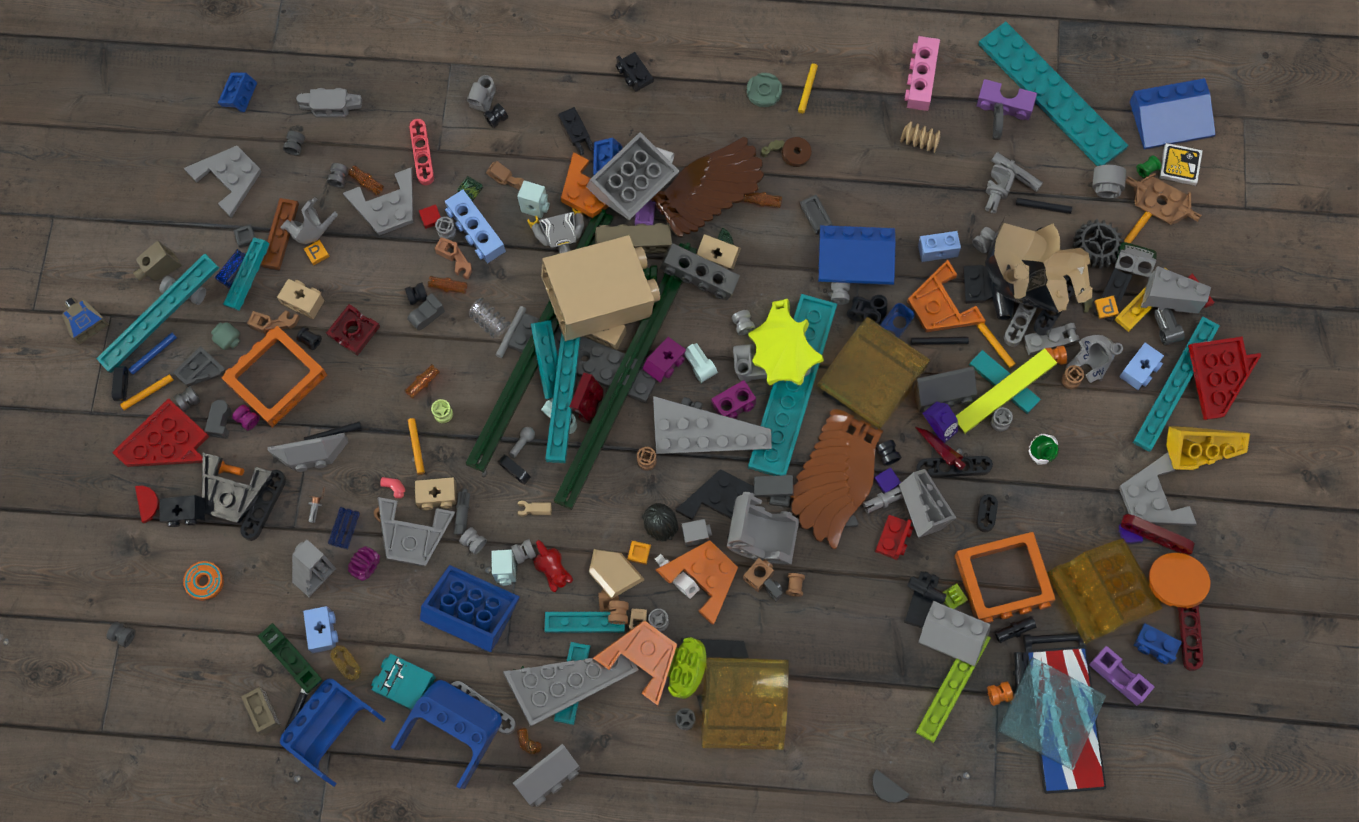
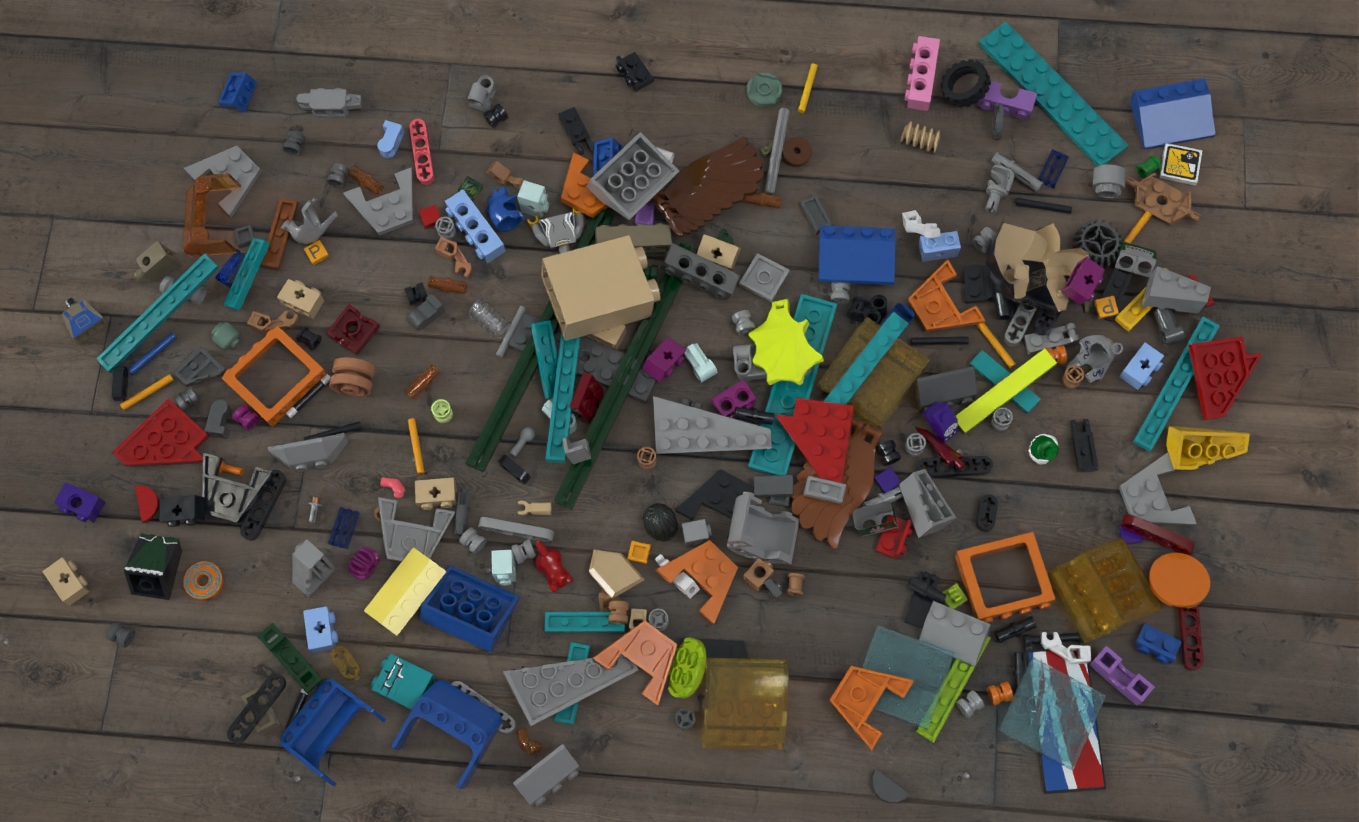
(57, 576): none -> tan brick
(71, 495): none -> dark purple brick
(153, 566): none -> black slope
(195, 236): none -> clear orange windscreen
(254, 706): none -> black beam
(308, 396): none -> black bar
(352, 377): none -> nougat wheel
(391, 140): none -> light blue leg
(405, 591): none -> light yellow slope
(503, 210): none -> blue piece
(516, 529): none -> light grey beam
(577, 451): none -> light grey panel
(753, 415): none -> black pin
(764, 277): none -> light grey plate
(776, 151): none -> light grey axle
(822, 435): none -> red wing
(824, 490): none -> light grey plate
(859, 695): none -> orange wing
(868, 360): none -> teal plate
(870, 513): none -> light grey piece
(913, 660): none -> clear light blue plate
(914, 225): none -> white piece
(915, 445): none -> light grey wheel
(970, 704): none -> light grey wheel
(971, 96): none -> black tyre
(1047, 181): none -> clear blue tile
(1056, 646): none -> white piece
(1083, 281): none -> magenta brick
(1084, 447): none -> black hinge

